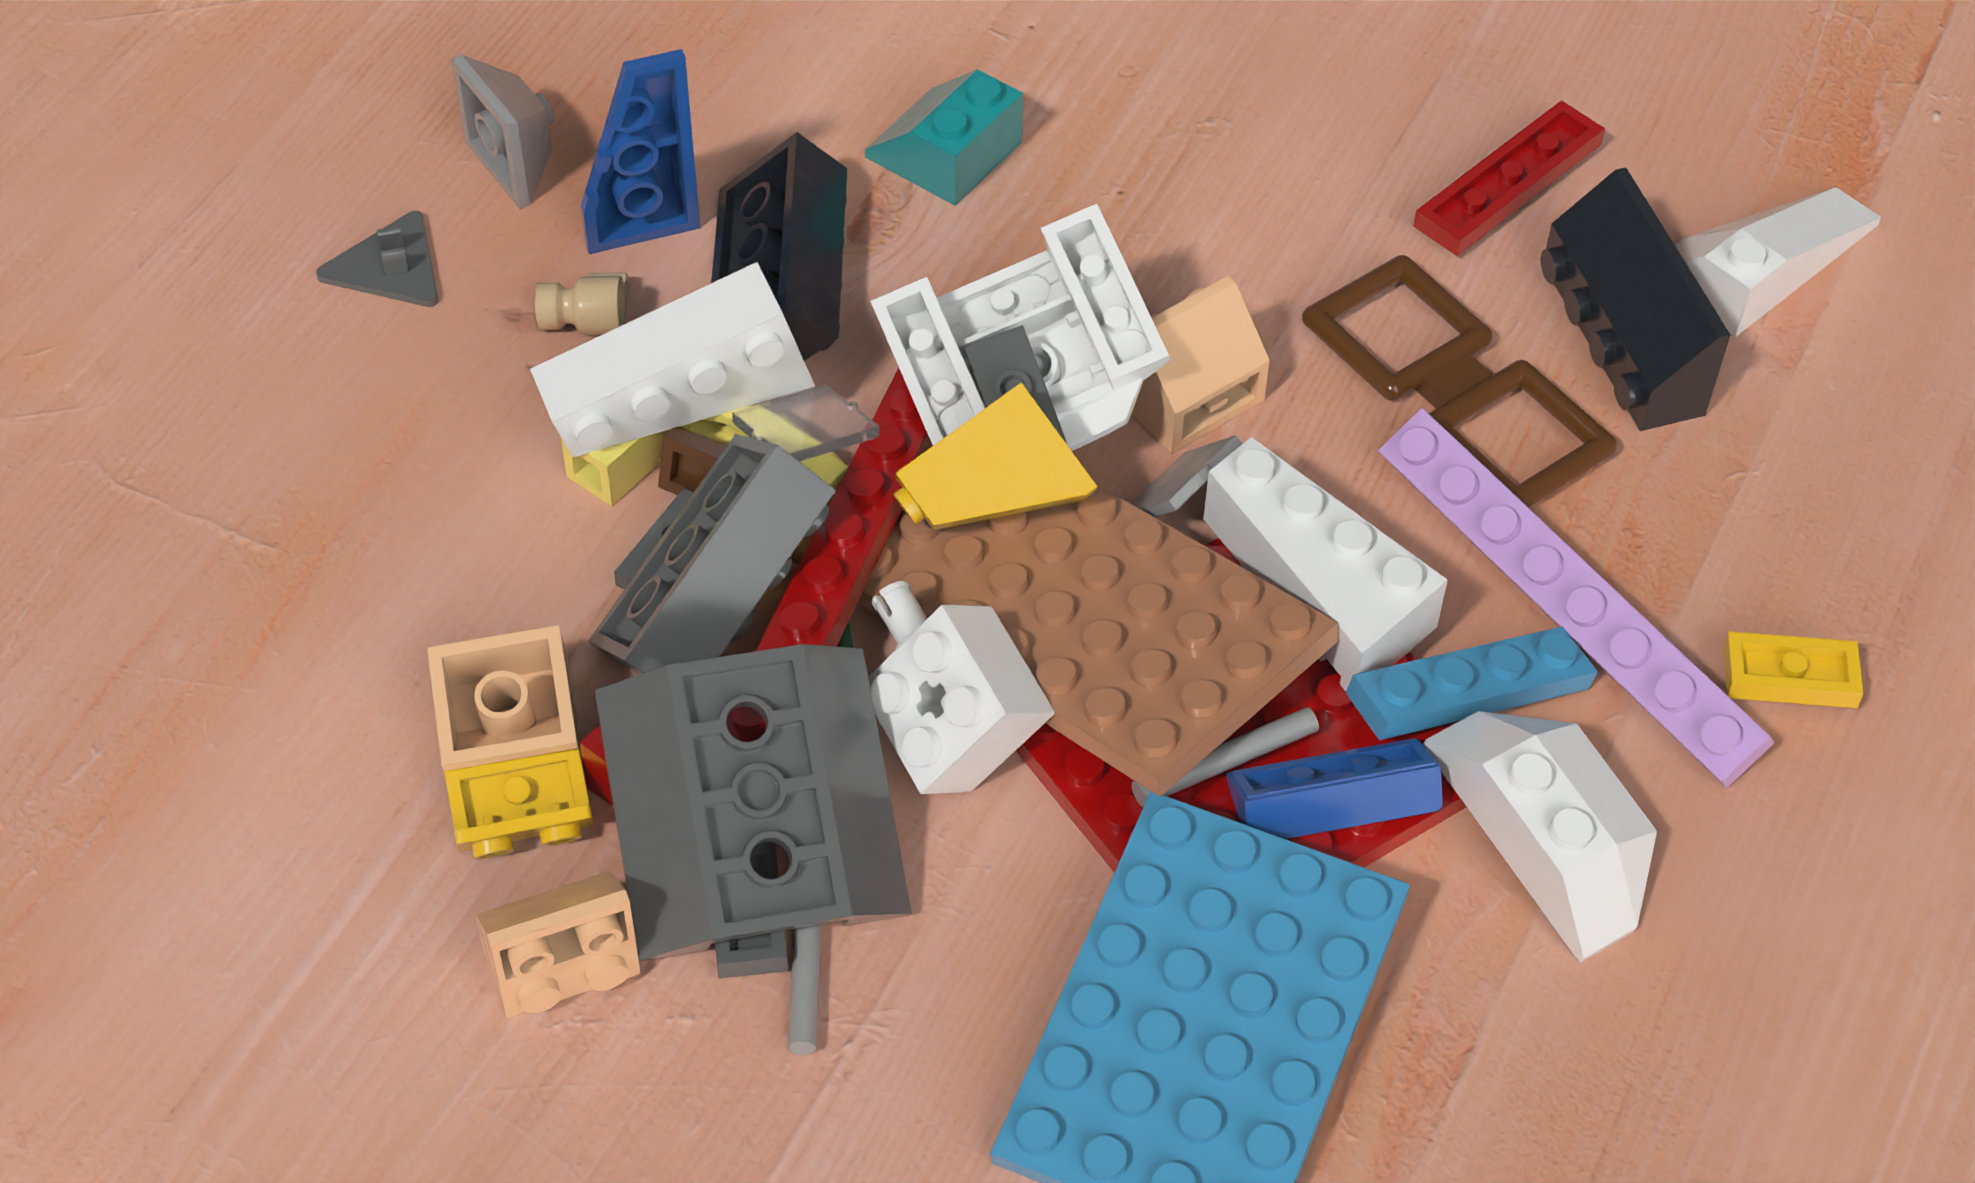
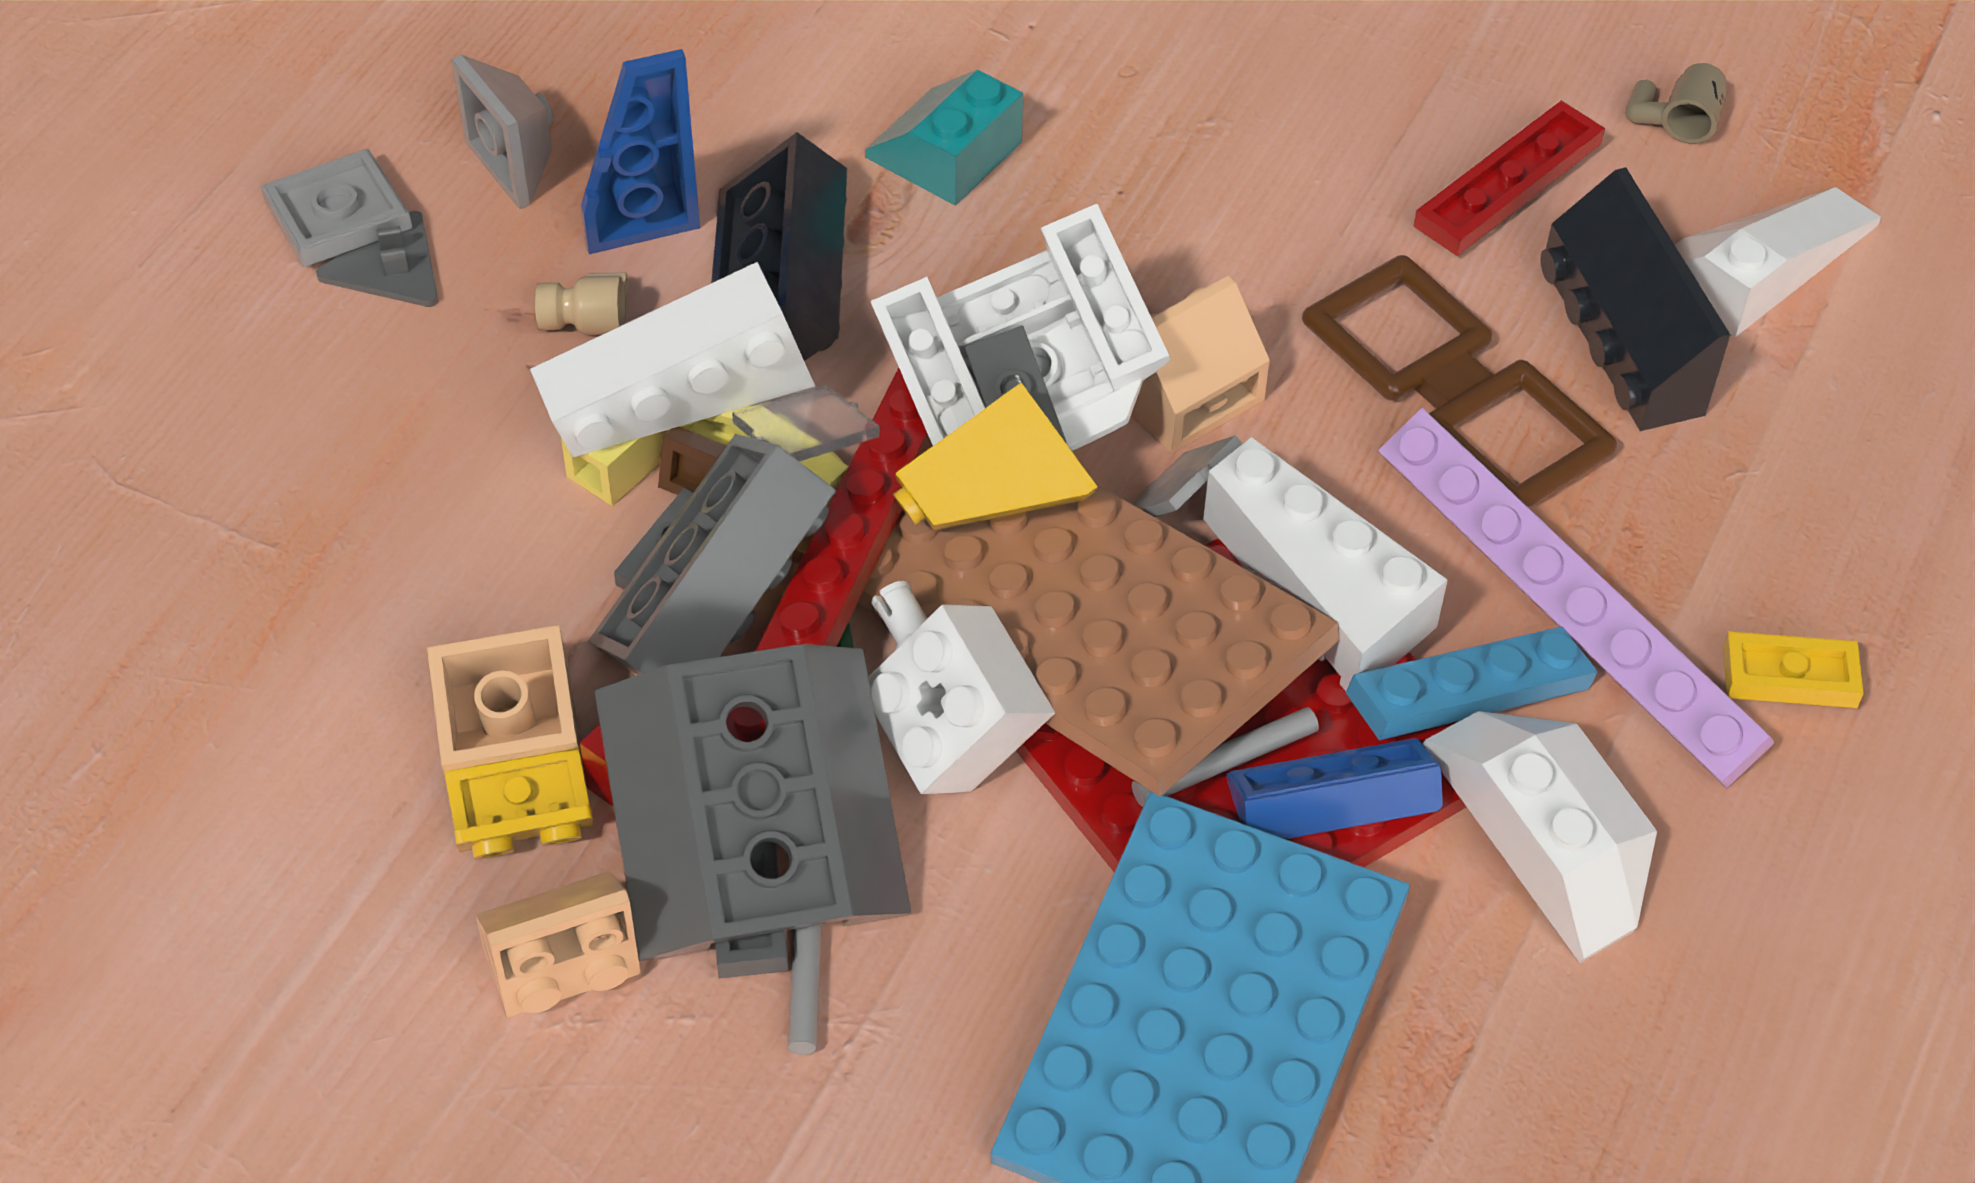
(335, 207): none -> light grey tile
(1692, 107): none -> dark tan piece

